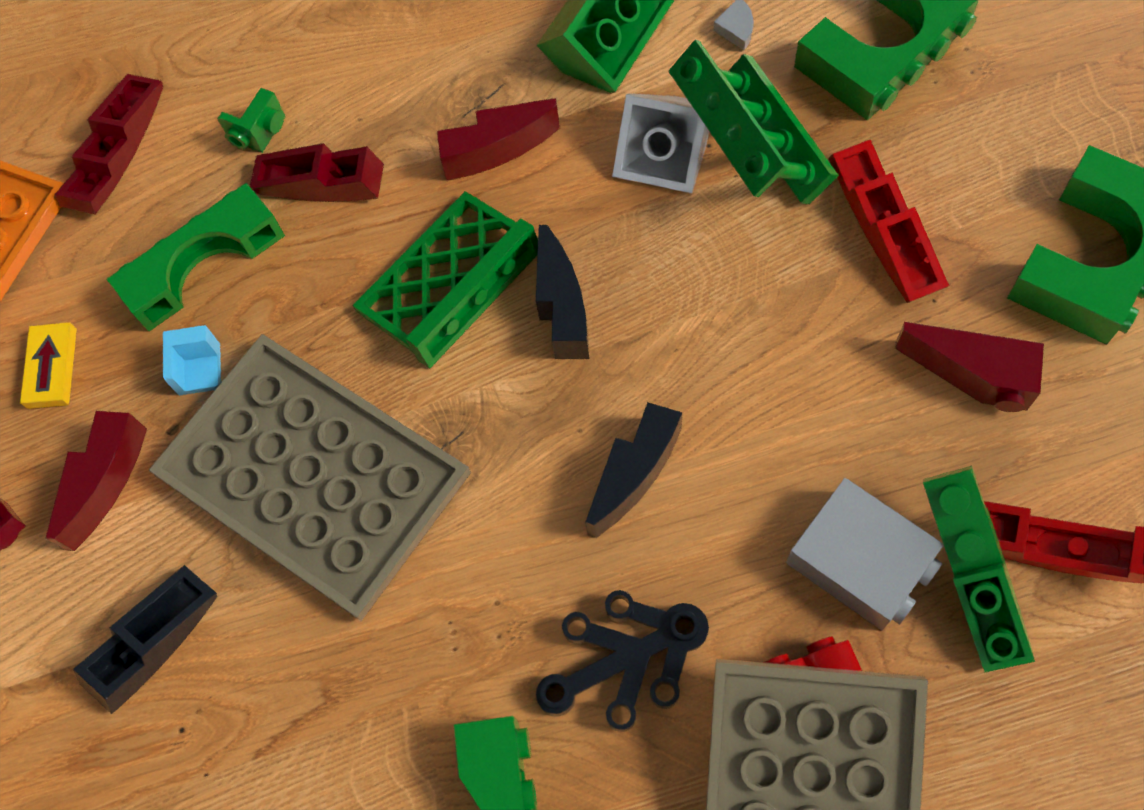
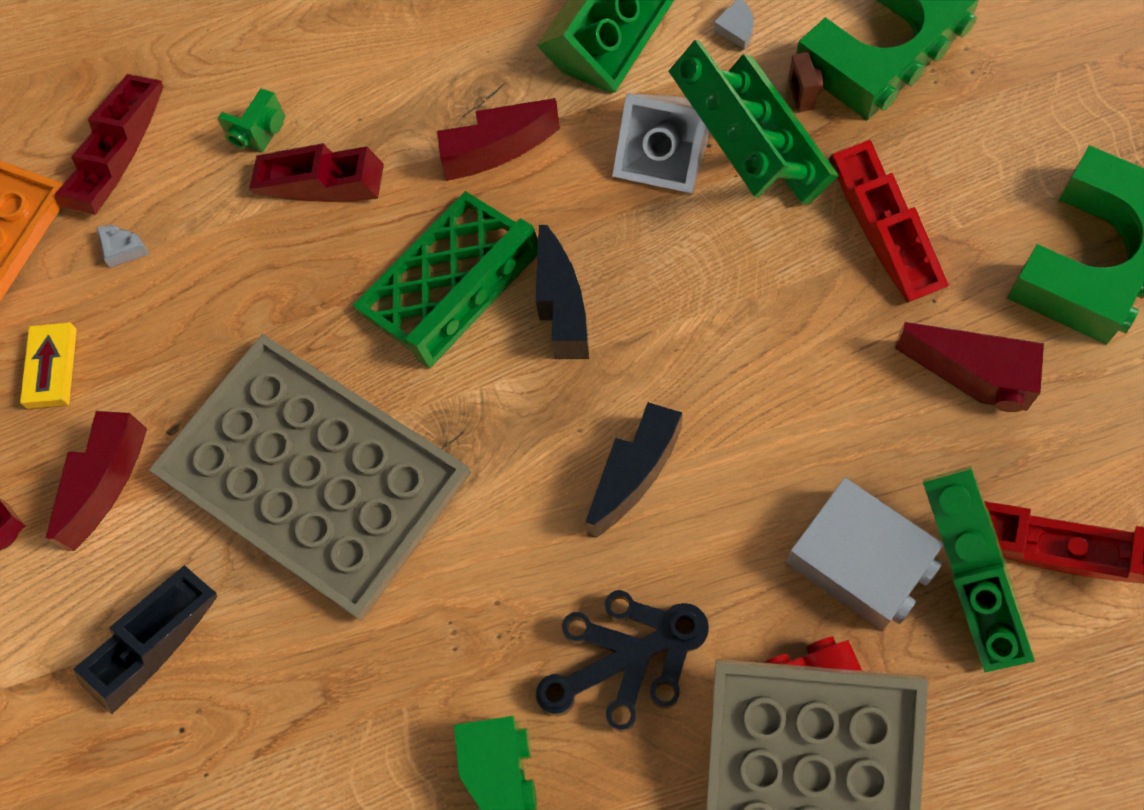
(120, 245): none -> light grey tile
(155, 280): green arch -> none
(191, 360): medium azure panel -> none
(804, 81): none -> copper plate

